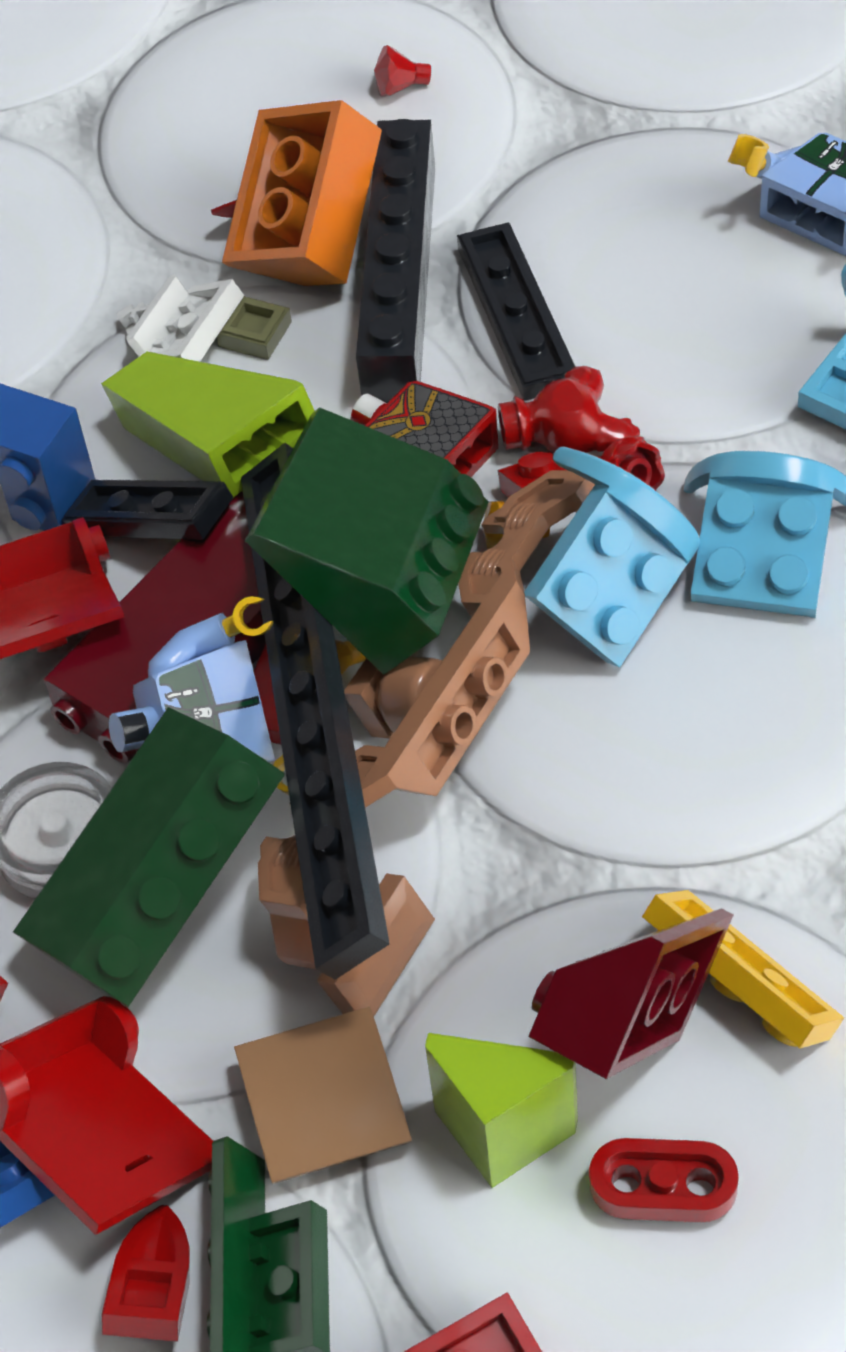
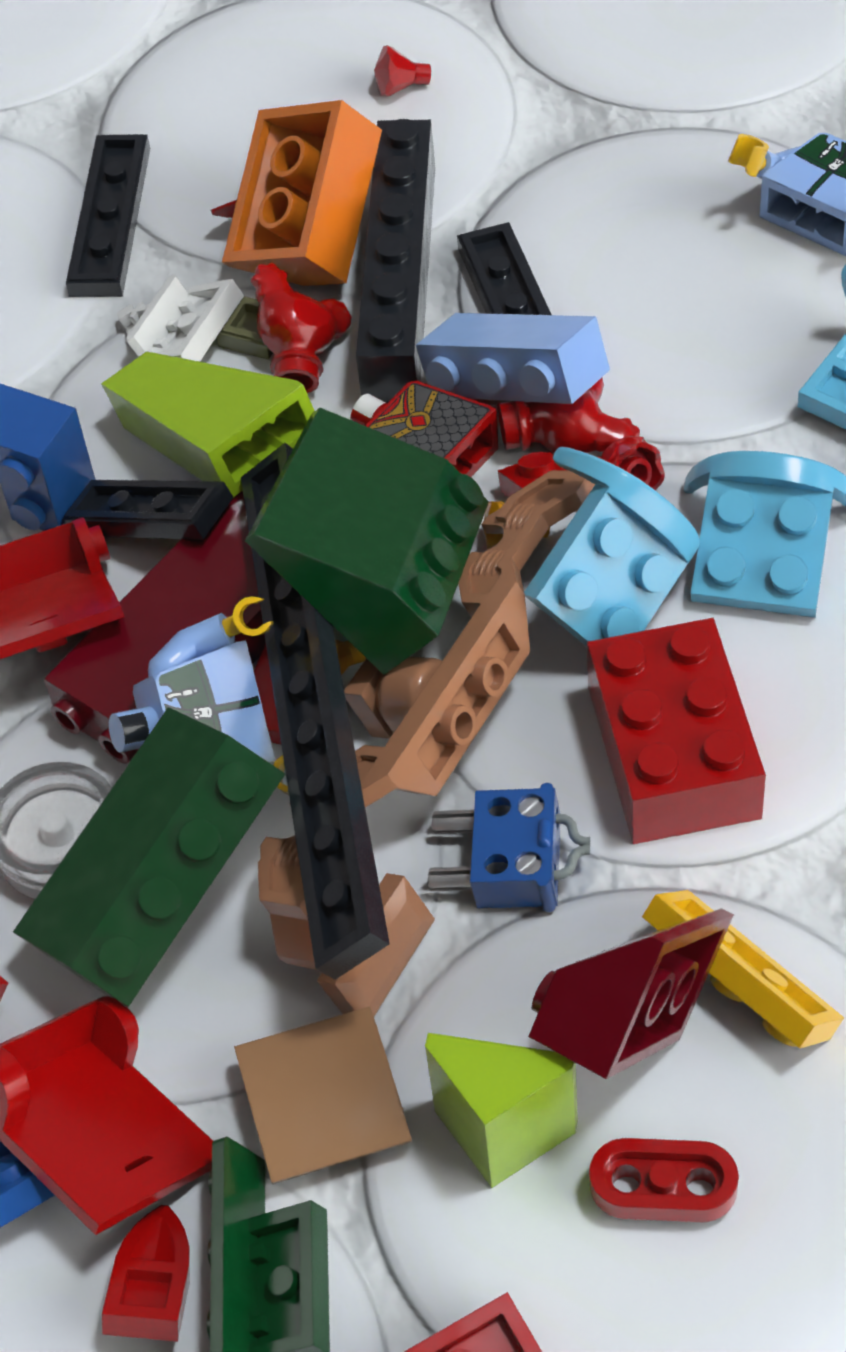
(108, 216): none -> black tile
(296, 326): none -> red animal
(511, 848): none -> blue piece
(515, 356): none -> light blue brick
(675, 731): none -> red brick

